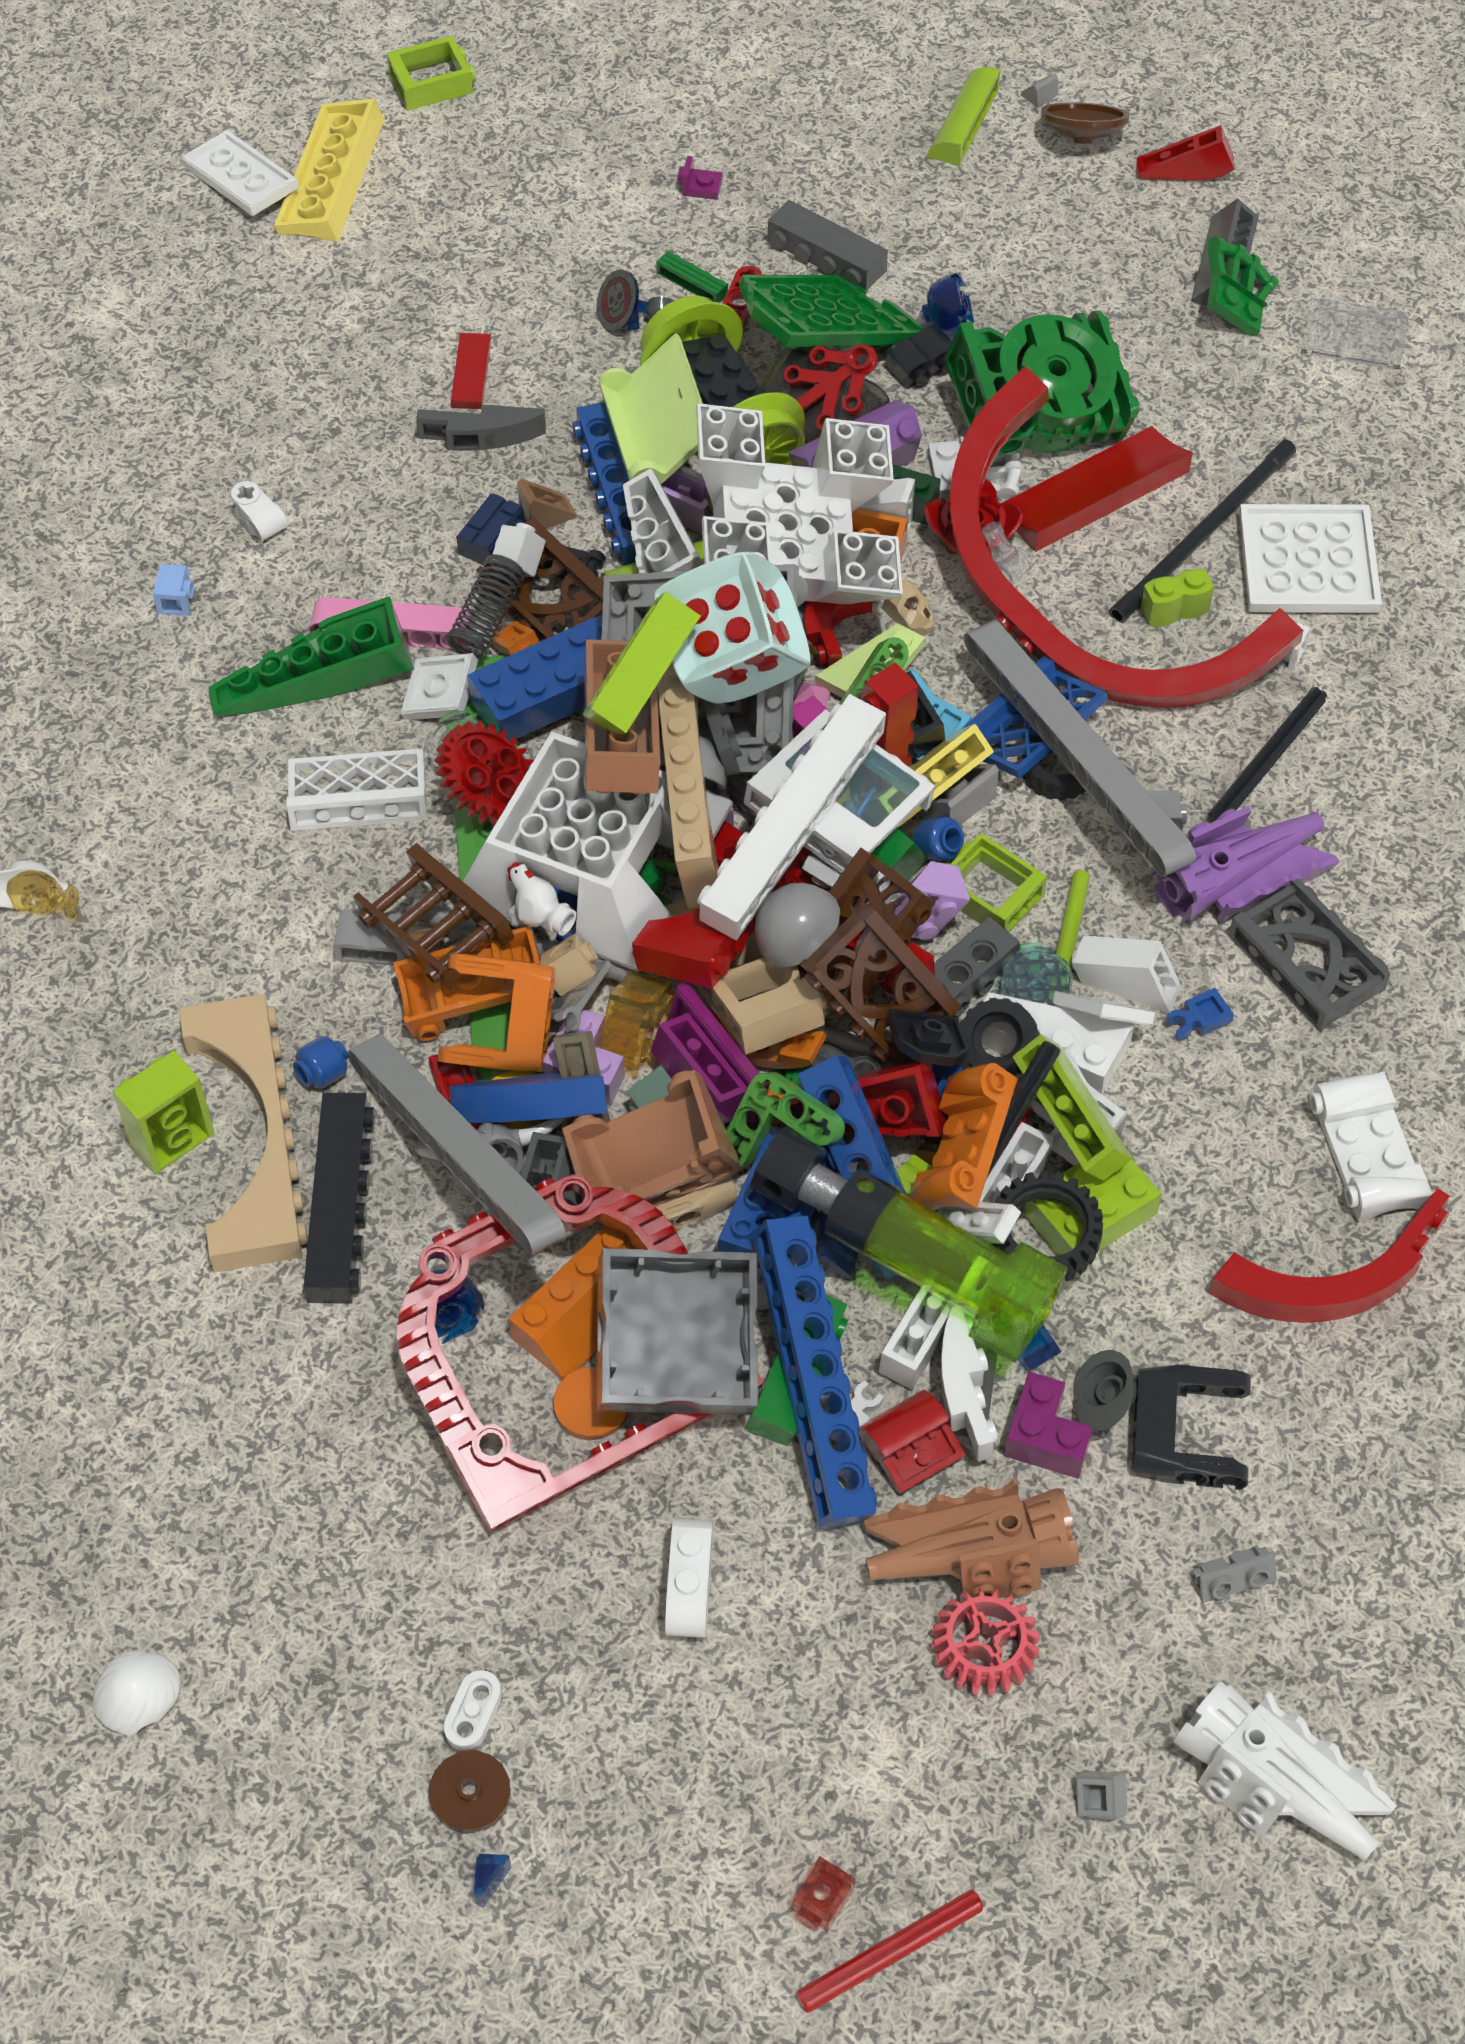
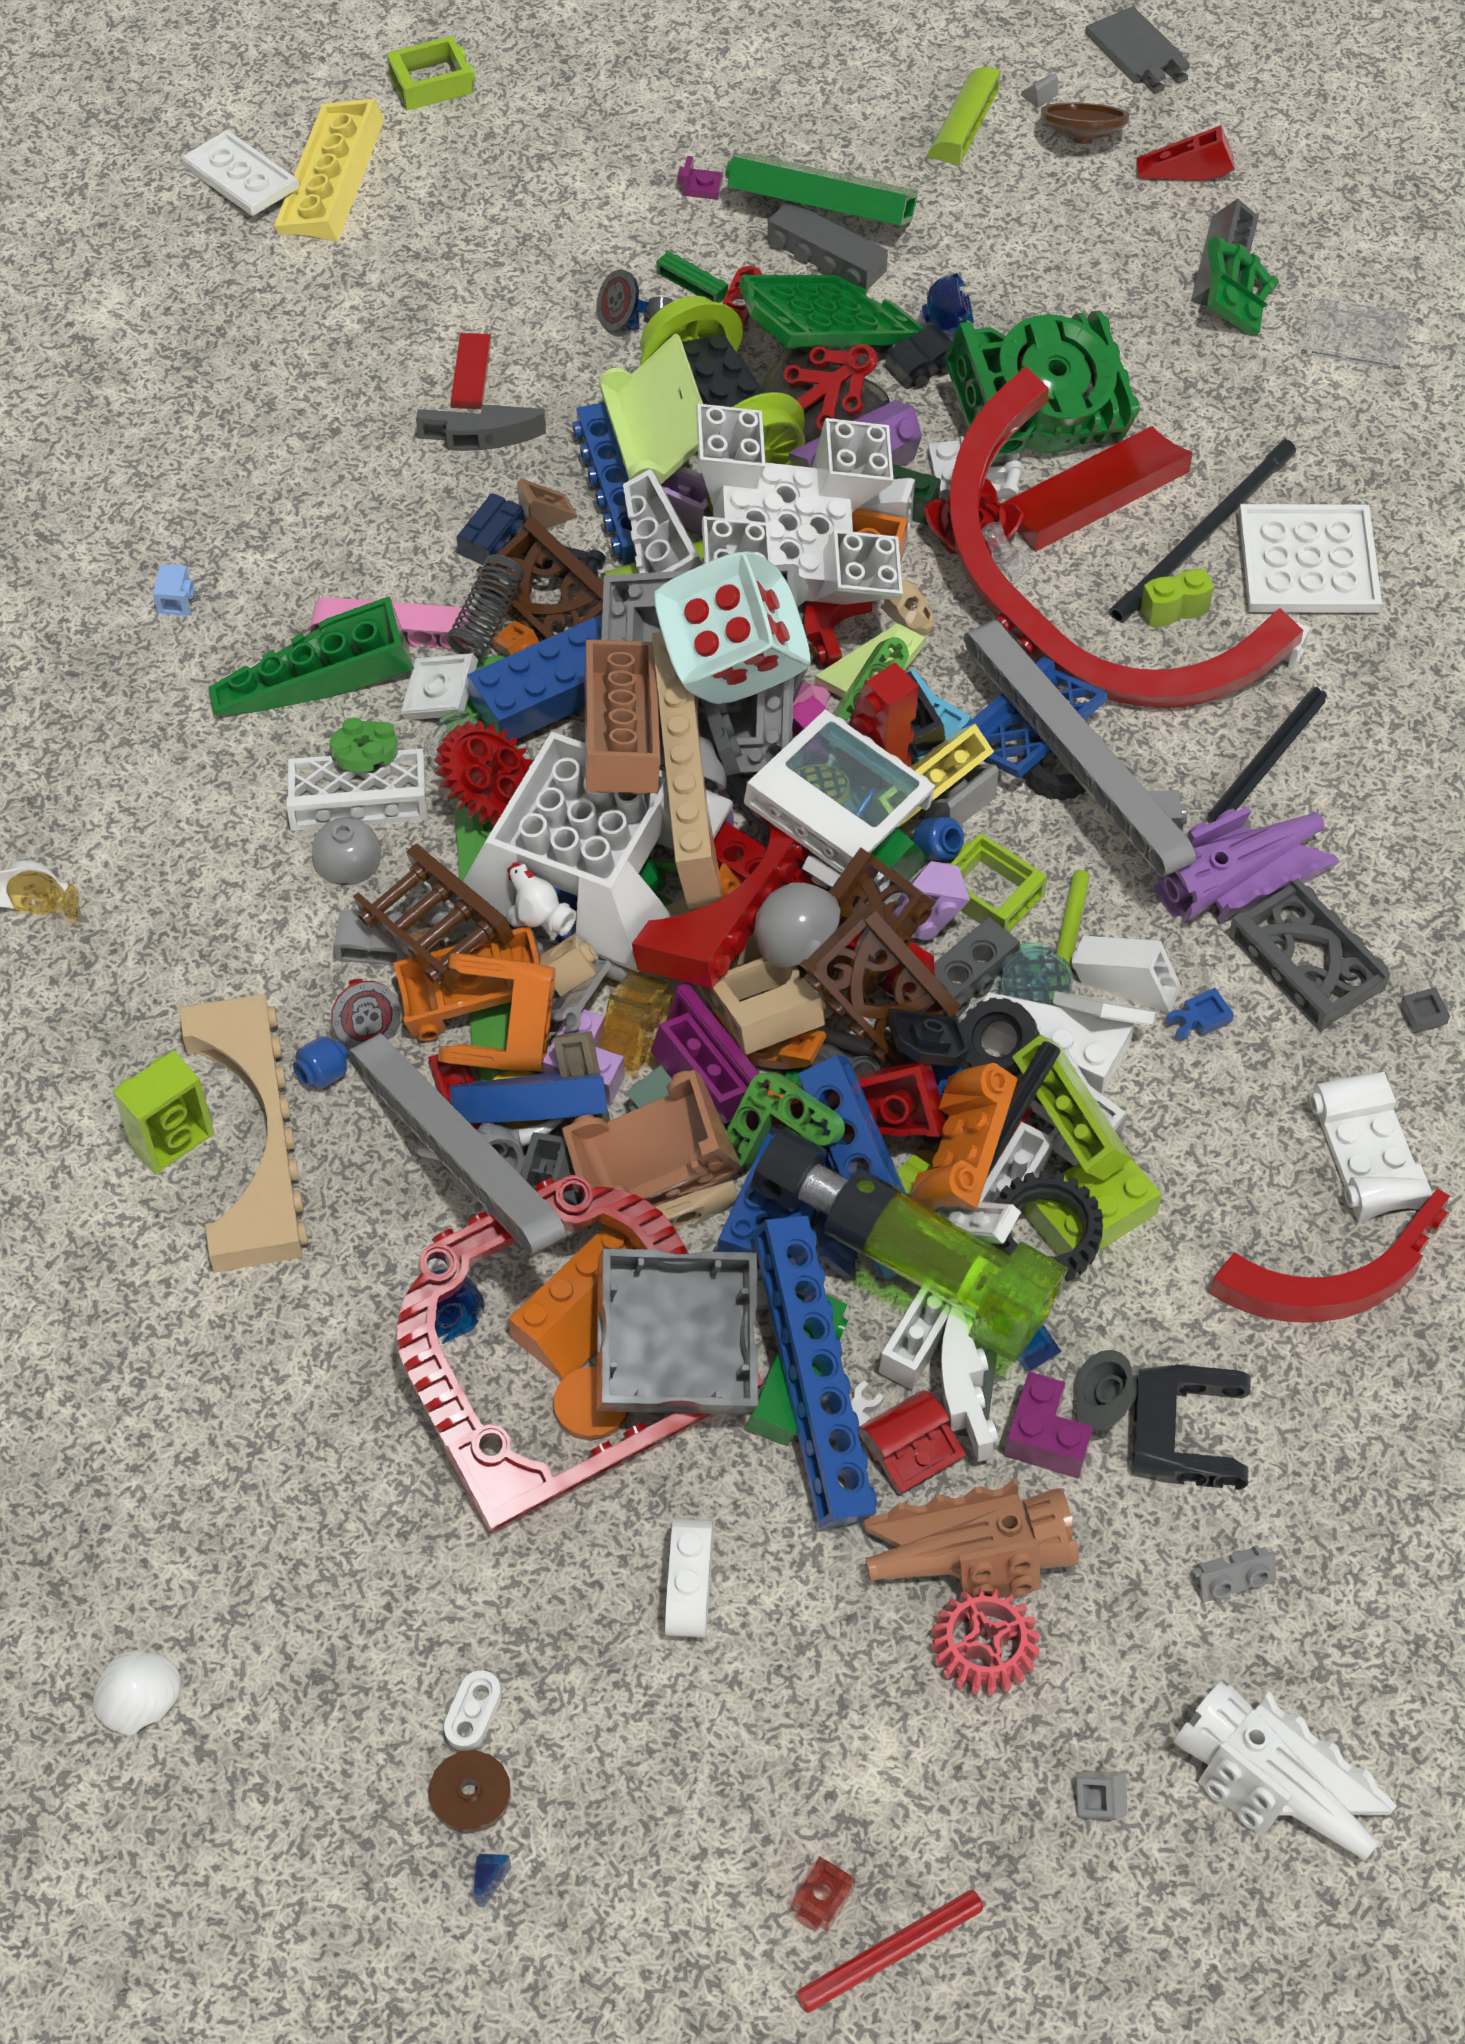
(257, 511): white piece -> none
(337, 1198): black brick -> none
(346, 851): none -> light grey cylinder
(364, 1012): none -> shield
(377, 740): none -> bright green plate
(520, 545): white brick -> none
(641, 664): lime brick -> none
(791, 816): white brick -> none
(821, 188): none -> green brick
(1138, 49): none -> dark grey tile
(1425, 1009): none -> dark grey plate

